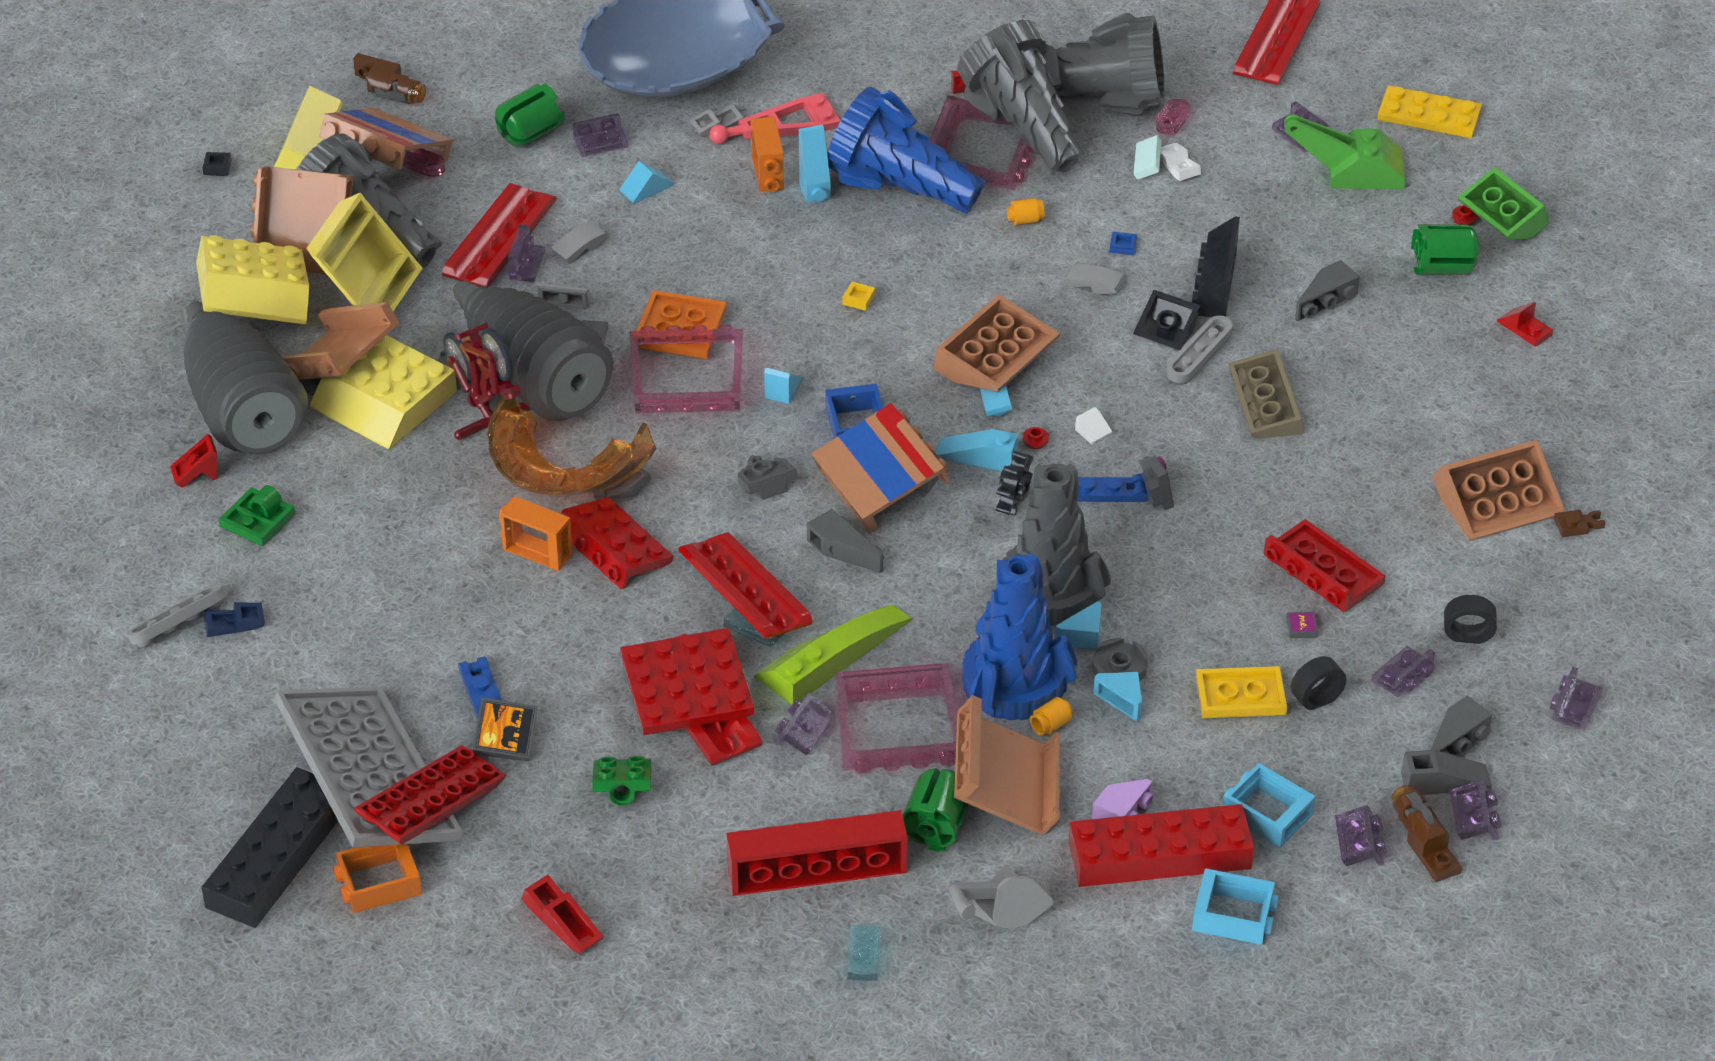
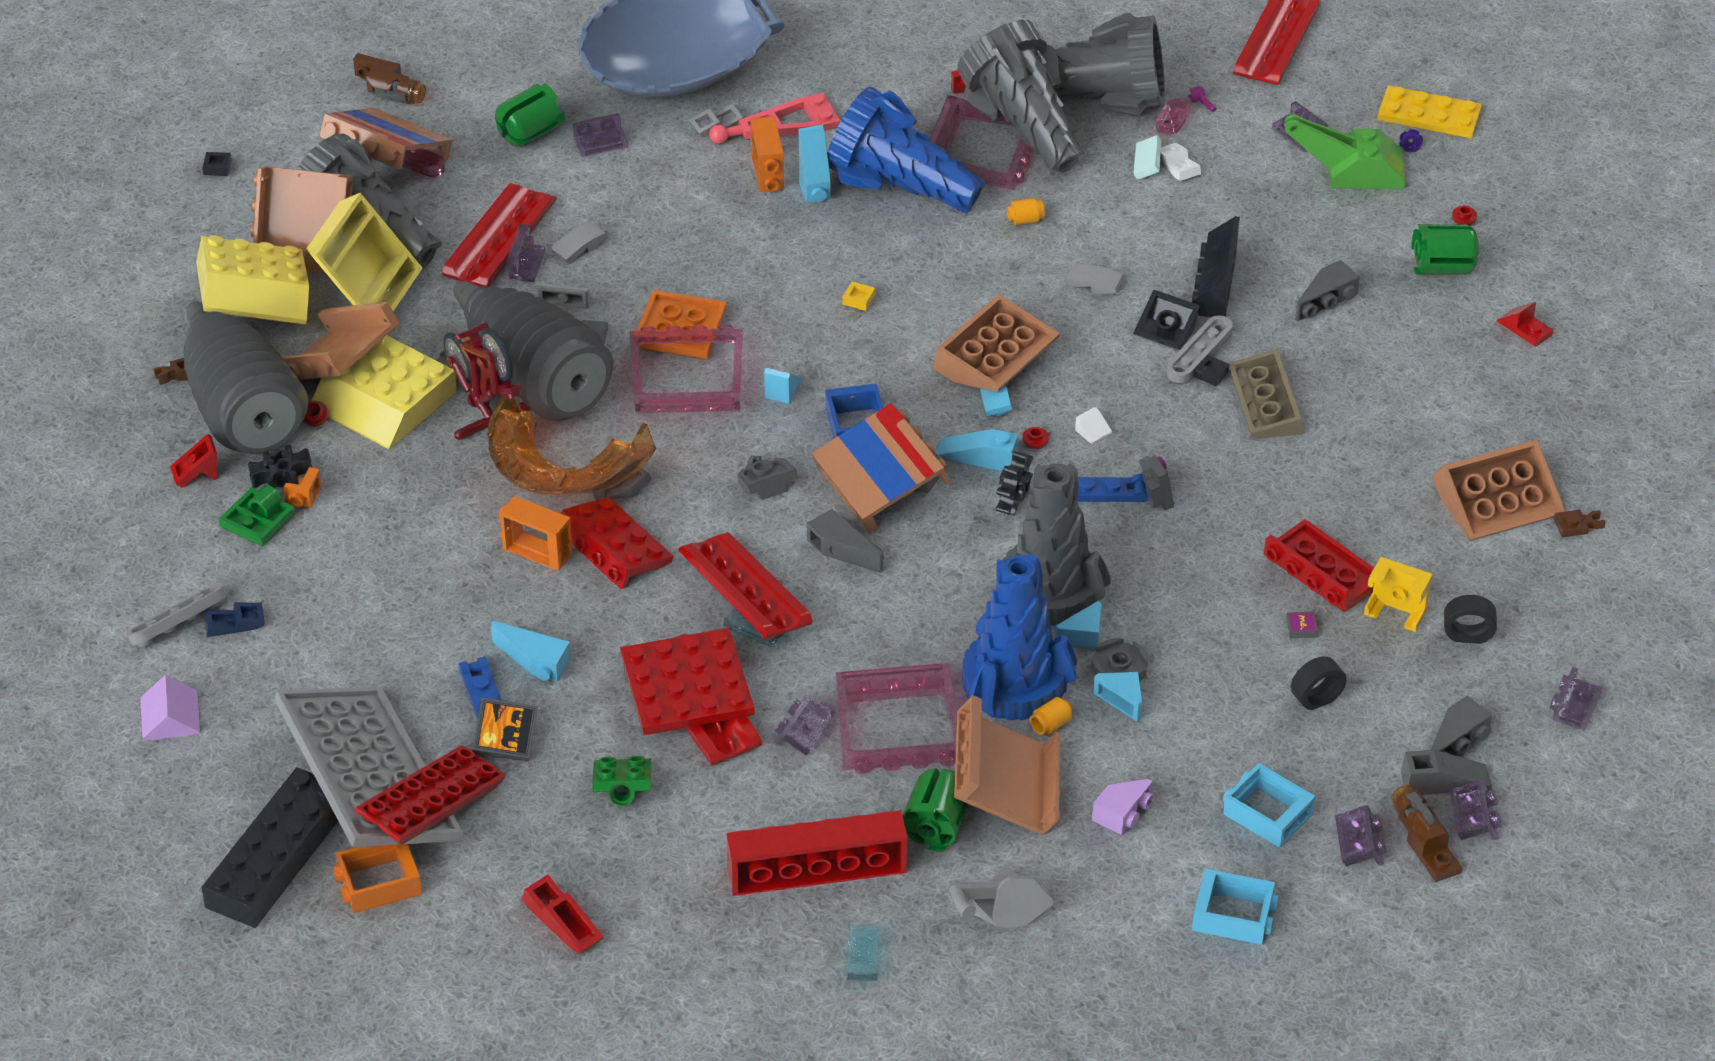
(169, 710): none -> lavender slope
(171, 372): none -> reddish brown plate
(280, 467): none -> black gear
(306, 127): light yellow slope -> none
(307, 490): none -> orange bracket
(313, 408): none -> red plate
(535, 652): none -> medium azure slope
(644, 182): medium azure slope -> none
(818, 659): lime wedge -> none
(1123, 243): blue tile -> none
(1160, 845): red brick -> none
(1198, 94): none -> magenta hand
(1211, 370): none -> black plate
(1241, 692): yellow plate -> none
(1399, 588): none -> yellow panel
(1404, 671): clear purple bracket -> none
(1415, 144): none -> dark purple plate
(1505, 206): bright green slope -> none

